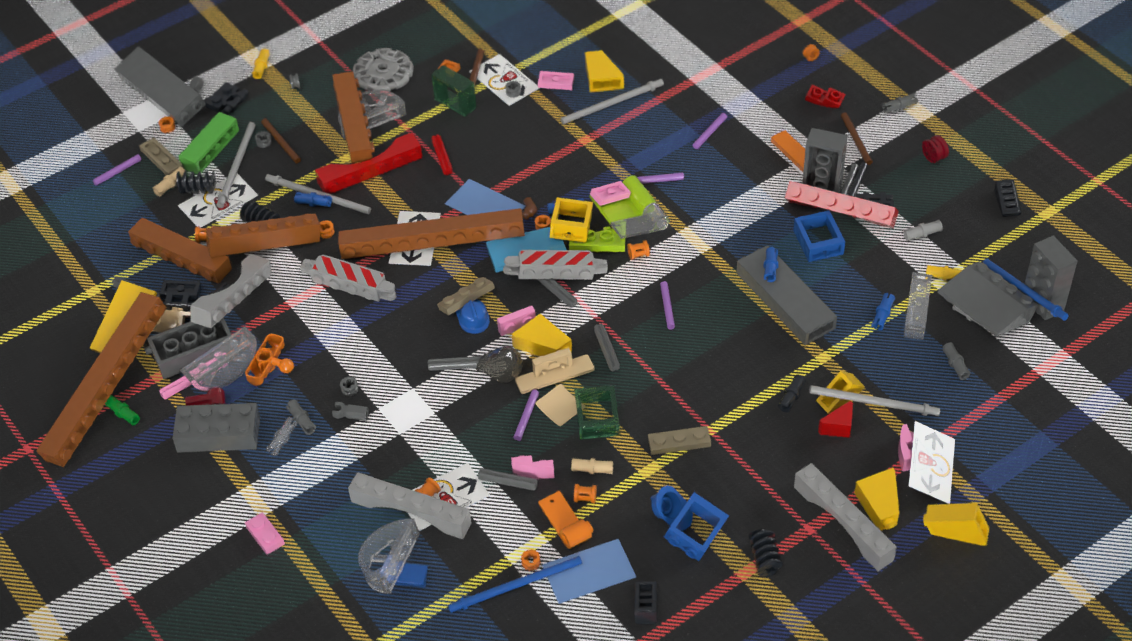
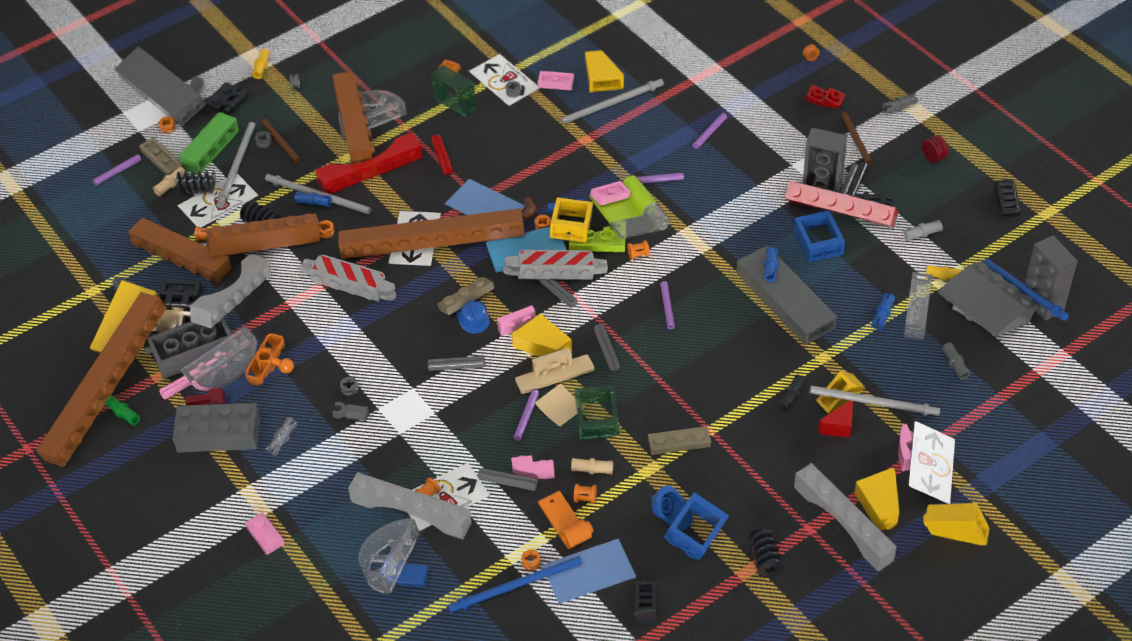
(301, 417): dark grey pin -> none
(370, 70): light grey plate -> none
(476, 66): reddish brown bar -> none
(501, 364): clear smoke helmet -> none
(790, 148): orange tile -> none

